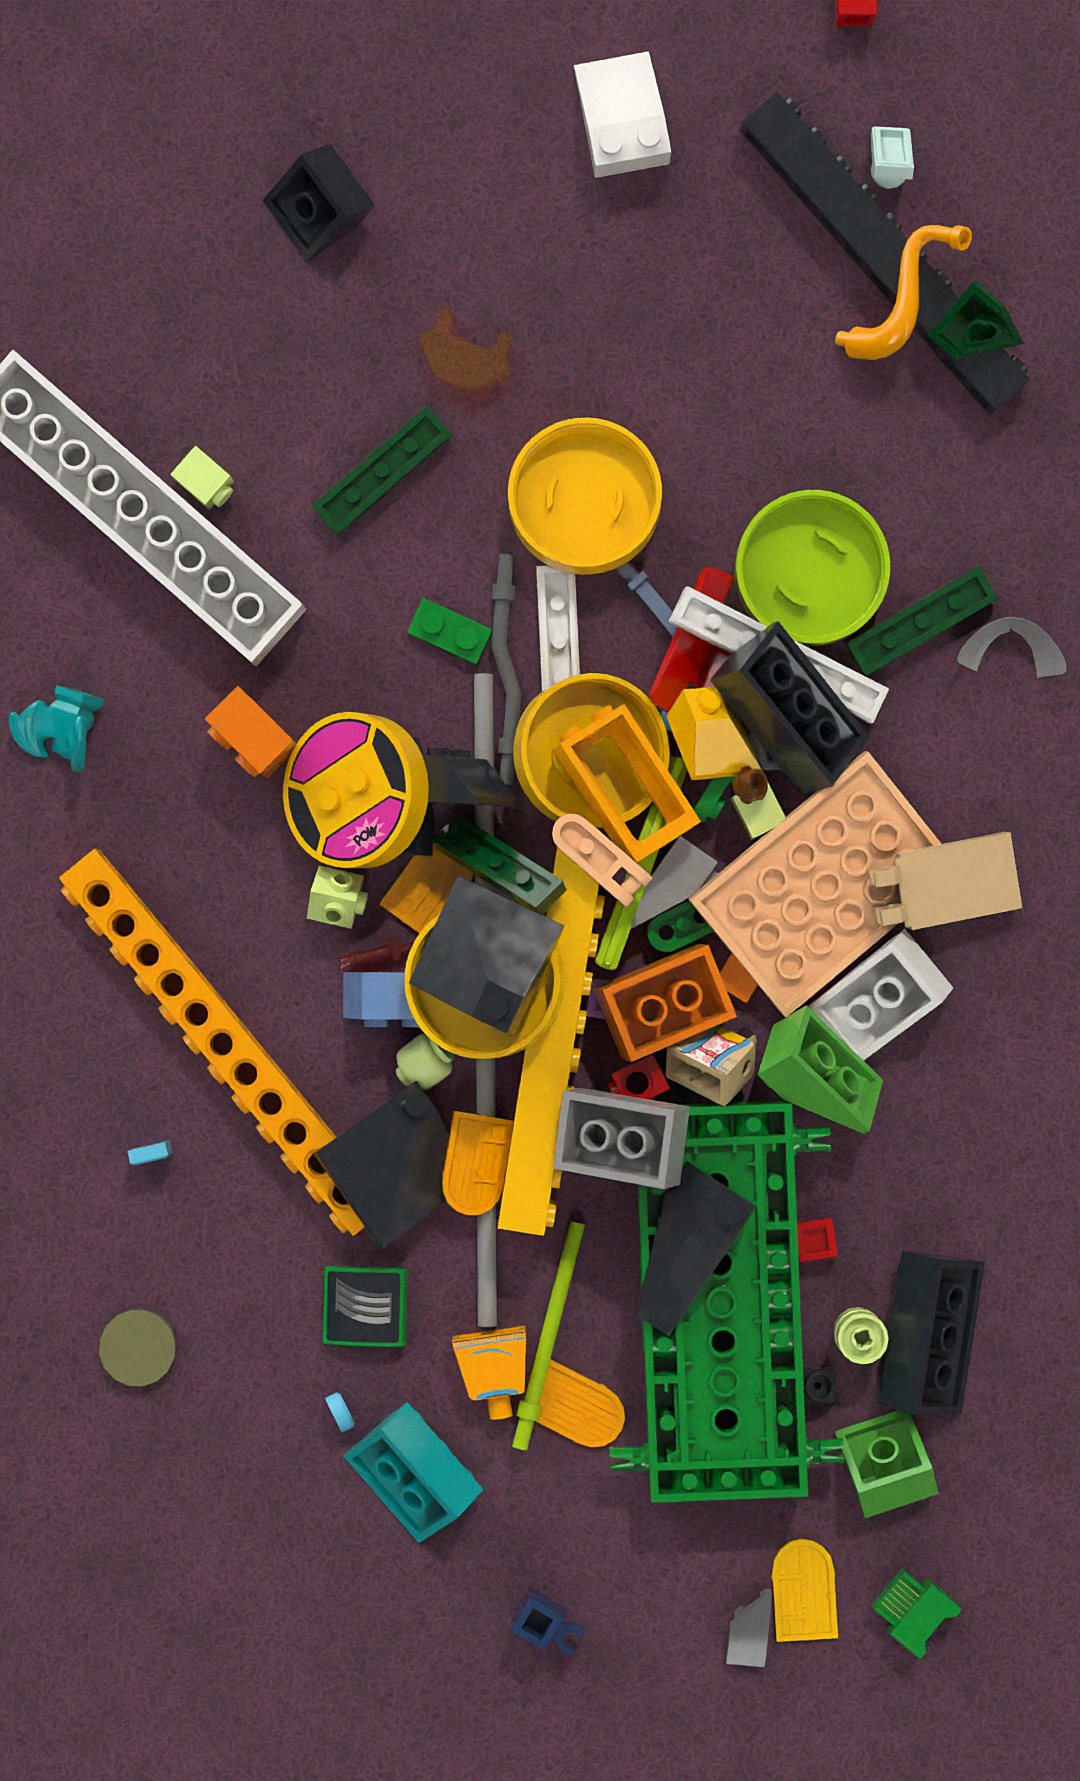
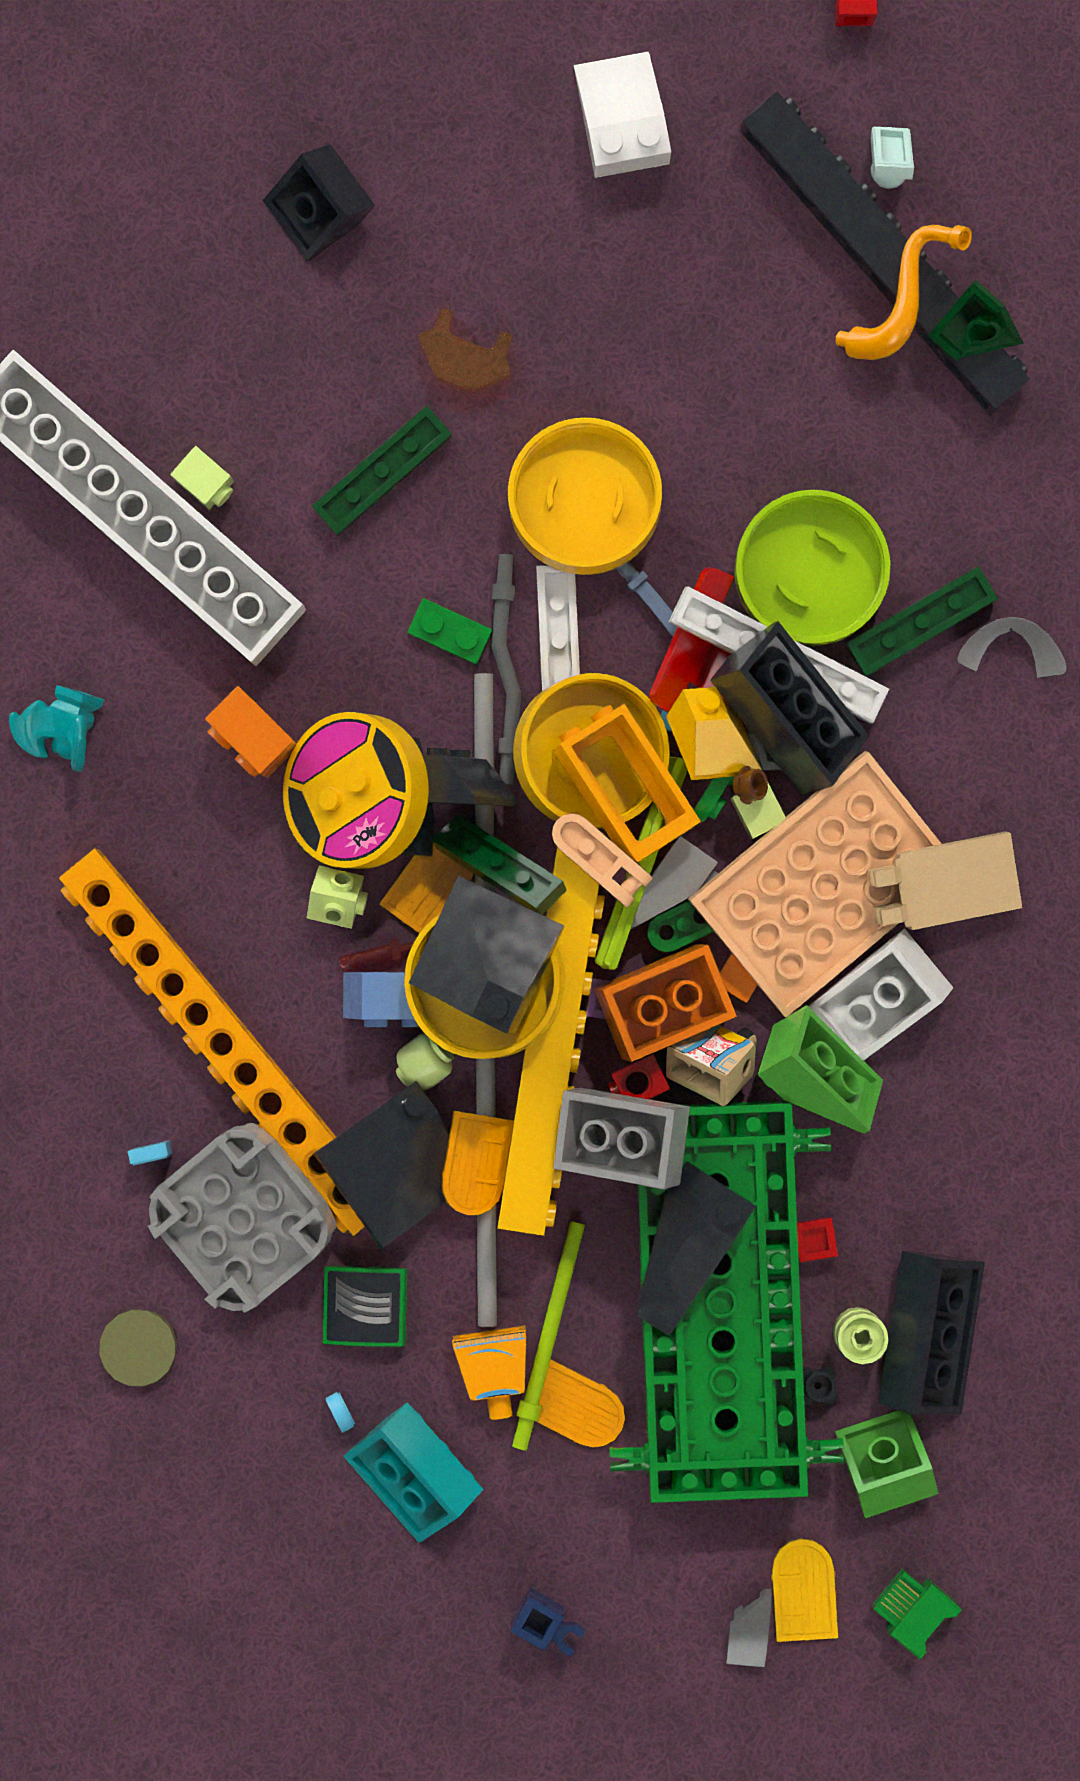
(241, 1217): none -> light grey plate

